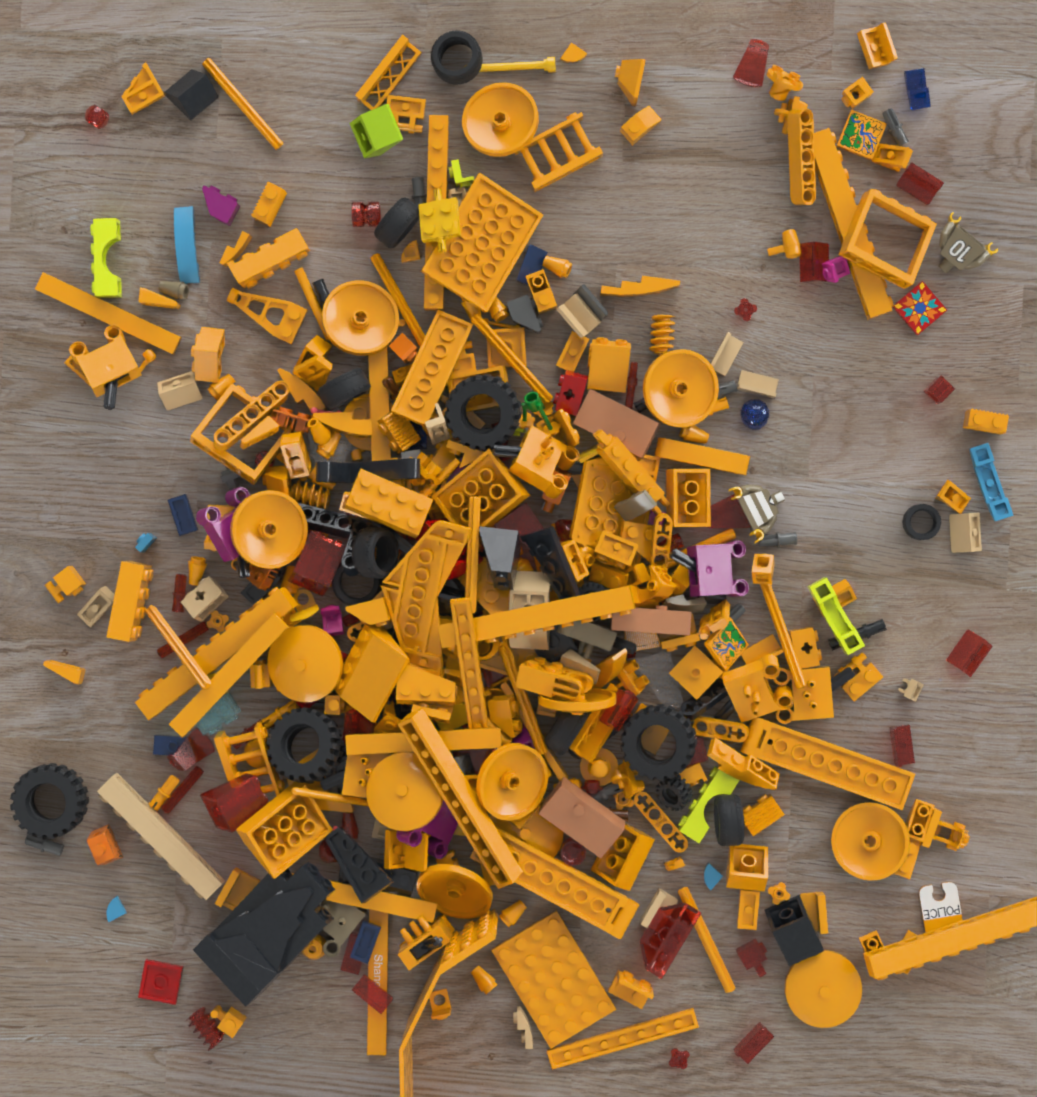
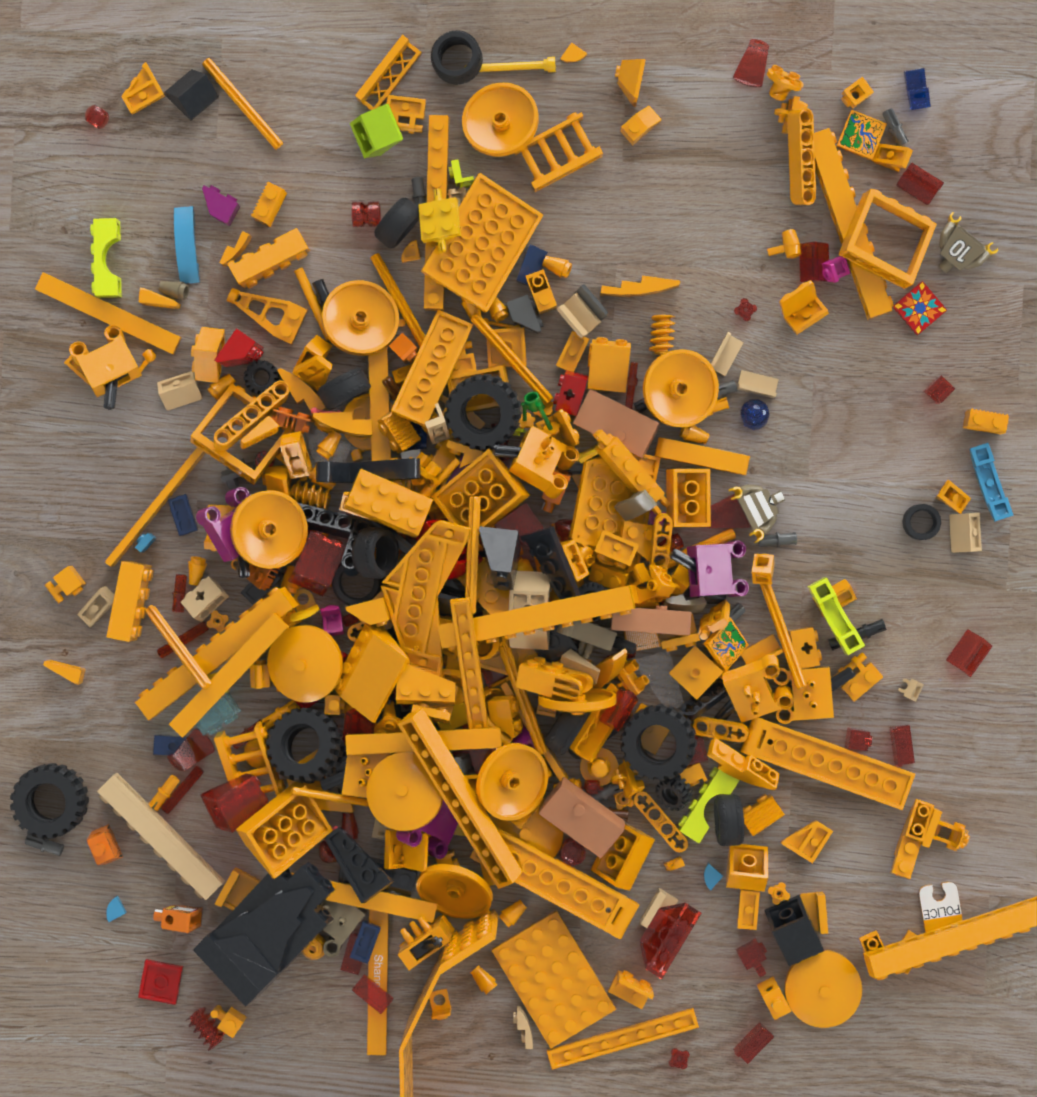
(155, 507): none -> light orange tile
(179, 918): none -> orange torso
(239, 350): none -> red slope
(253, 369): none -> black tyre
(319, 432): light orange cone -> none
(709, 944): light orange axle -> none
(774, 998): none -> light orange torso
(802, 307): none -> light orange bracket
(808, 840): none -> light orange wing
(858, 739): none -> clear red brick
(870, 841): light orange dish -> none
(877, 46): light orange bracket -> none

